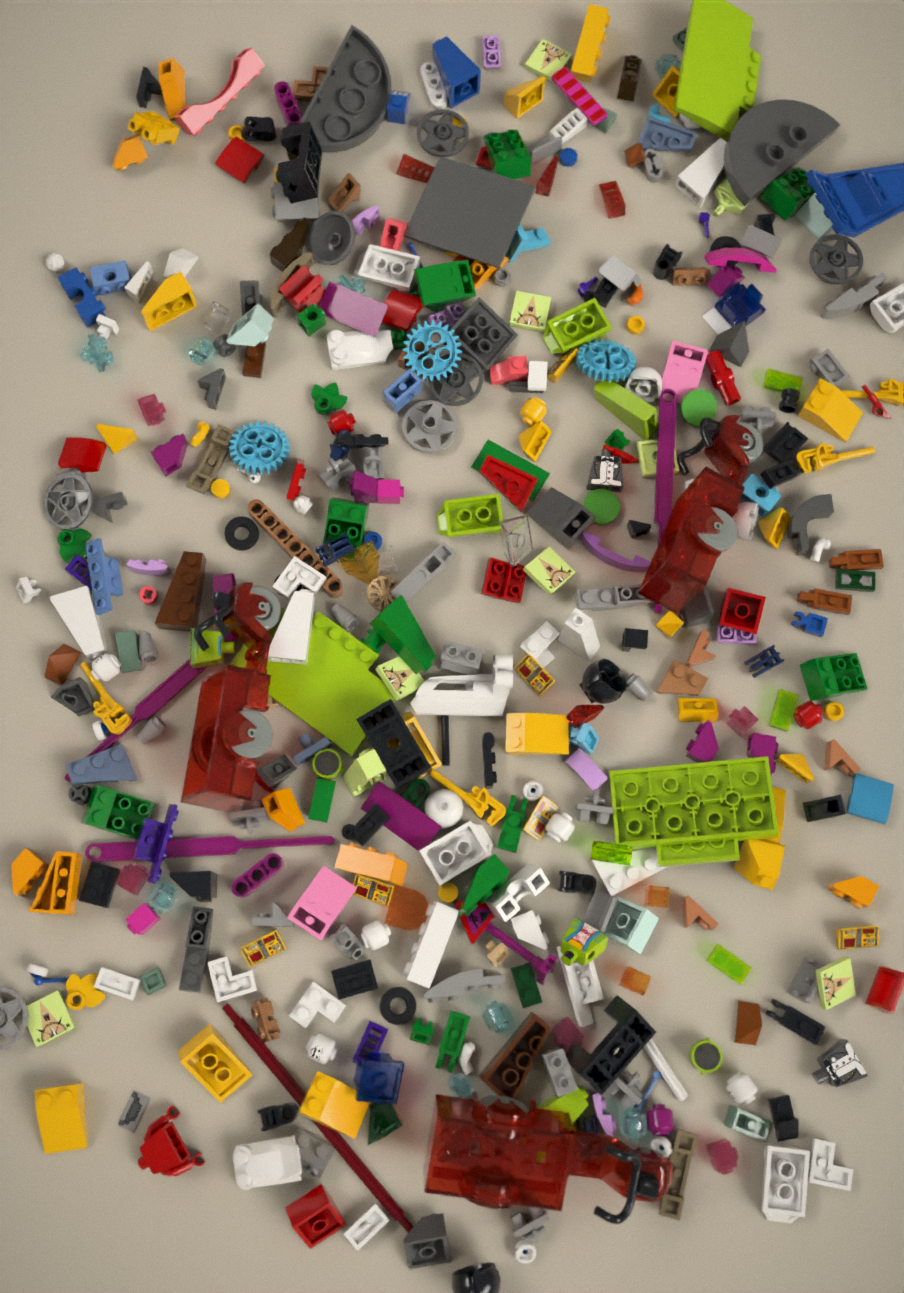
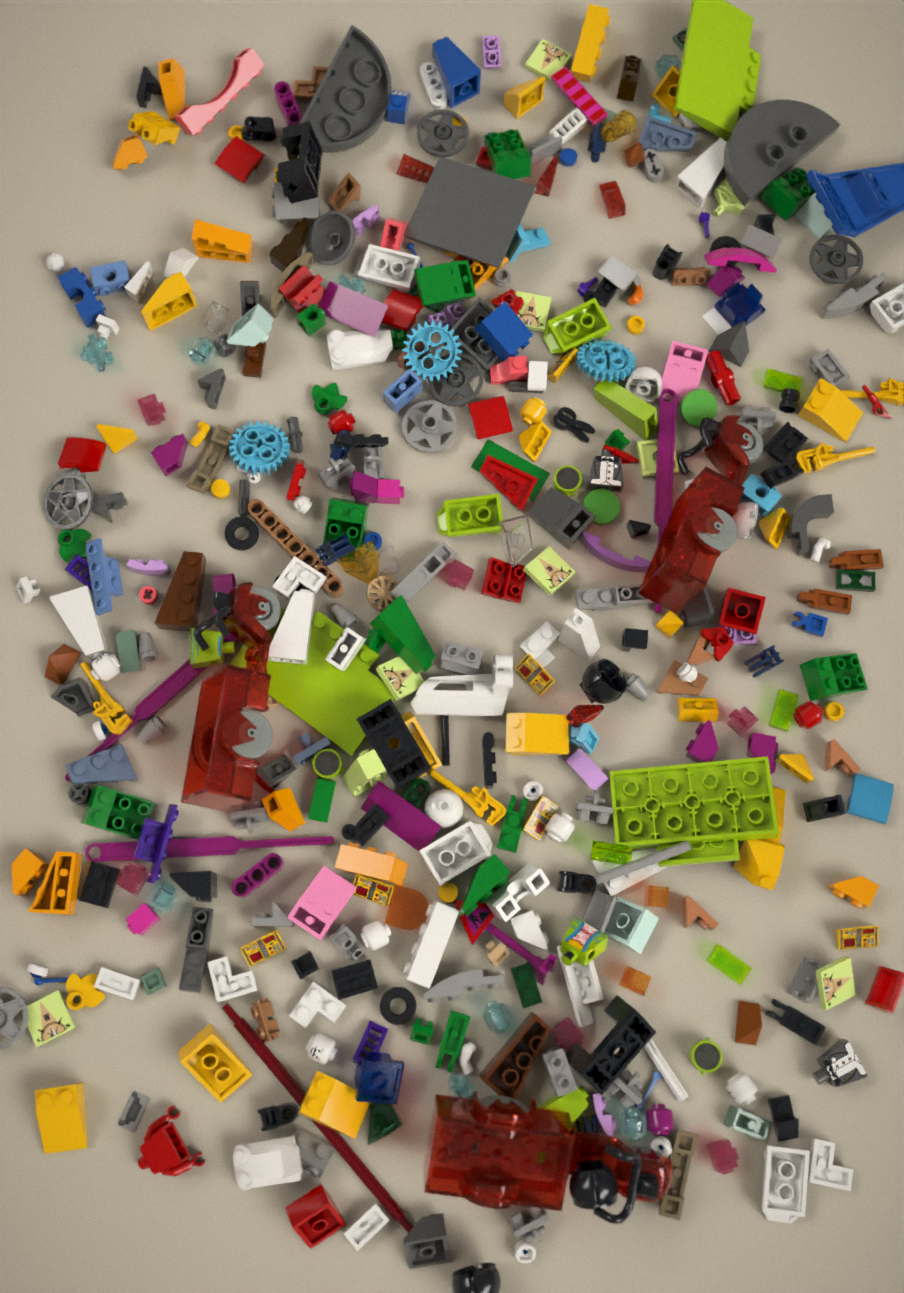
(221, 242): none -> light orange wedge
(244, 493): none -> dark grey axle
(295, 434): none -> dark grey axle
(305, 965): none -> black panel
(345, 649): none -> white brick
(458, 574): none -> clear pink brick
(490, 417): none -> red slope
(504, 332): none -> blue brick
(515, 303): none -> red animal
(567, 480): none -> piece
(577, 426): none -> black piece
(593, 1185): none -> black piece
(596, 143): none -> dark blue arm
(621, 125): none -> clear yellow plant
(642, 862): none -> light grey piece
(687, 672): none -> white plate
(719, 640): none -> red animal

